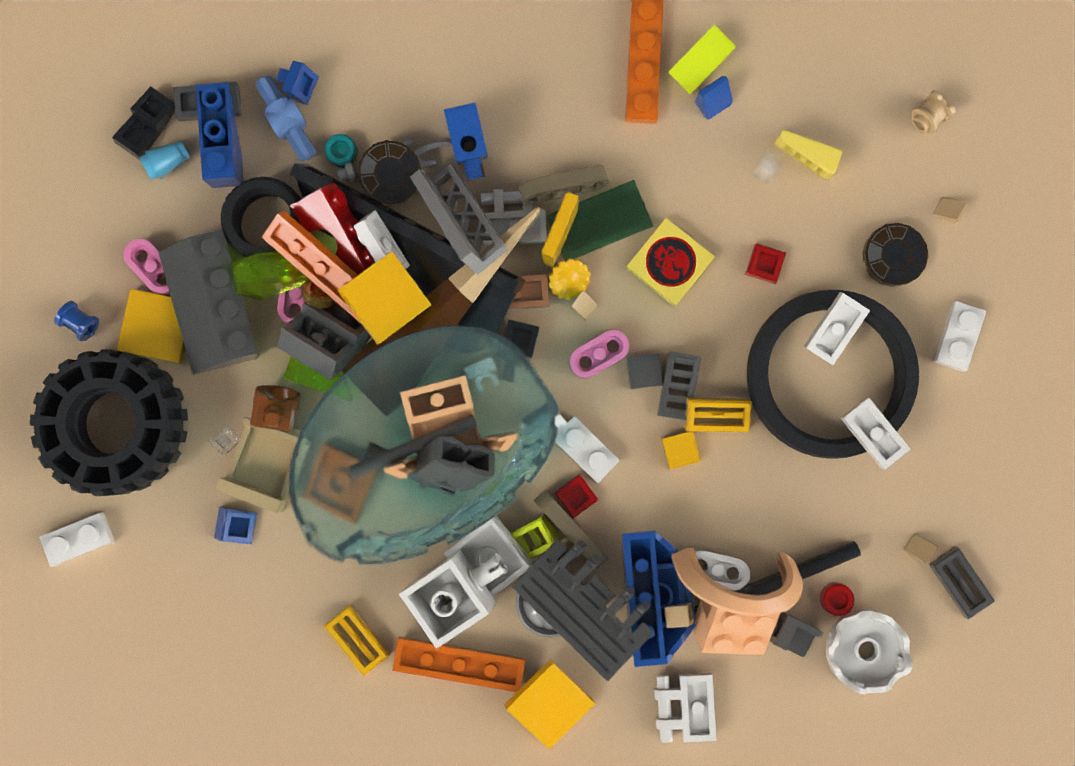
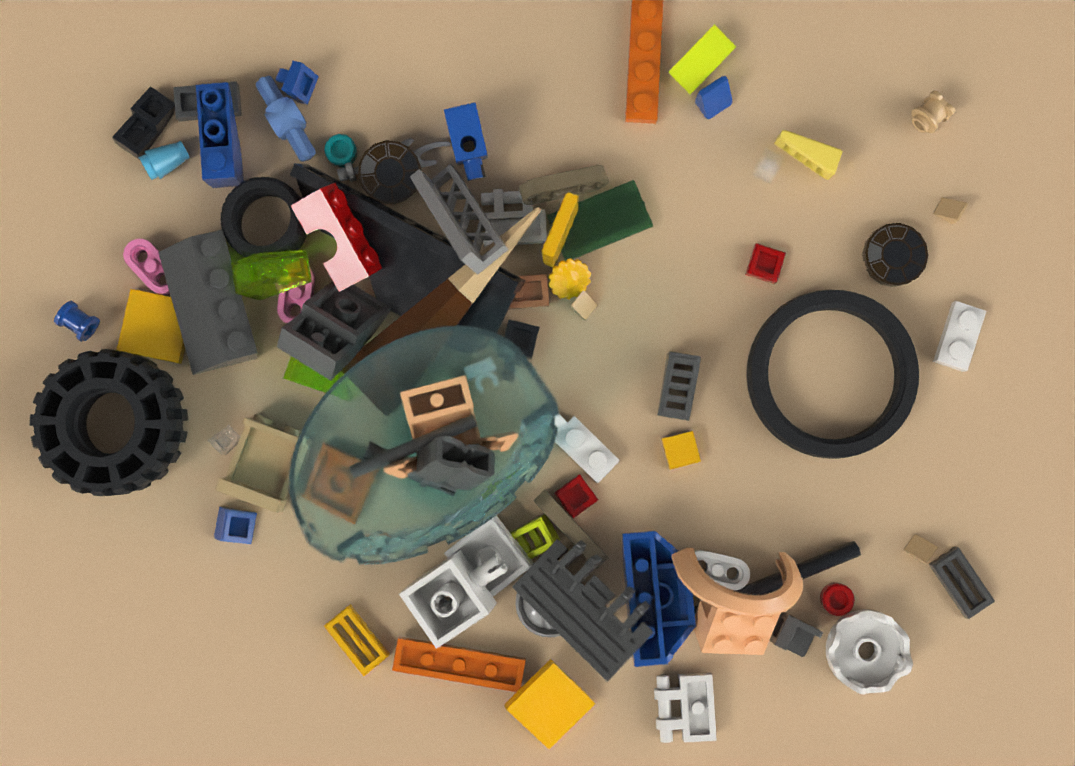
(76, 539): white plate -> none
(272, 413): dark orange piece -> none
(310, 257): orange plate -> none
(315, 296): clear yellow tile -> none
(377, 238): white plate -> none
(384, 297): yellow tile -> none
(597, 352): bright pink plate -> none
(644, 371): dark grey tile -> none
(670, 262): tile -> none
(679, 615): tan piece -> none
(691, 413): yellow tile -> none
(836, 328): white plate -> none
(875, 433): white plate -> none

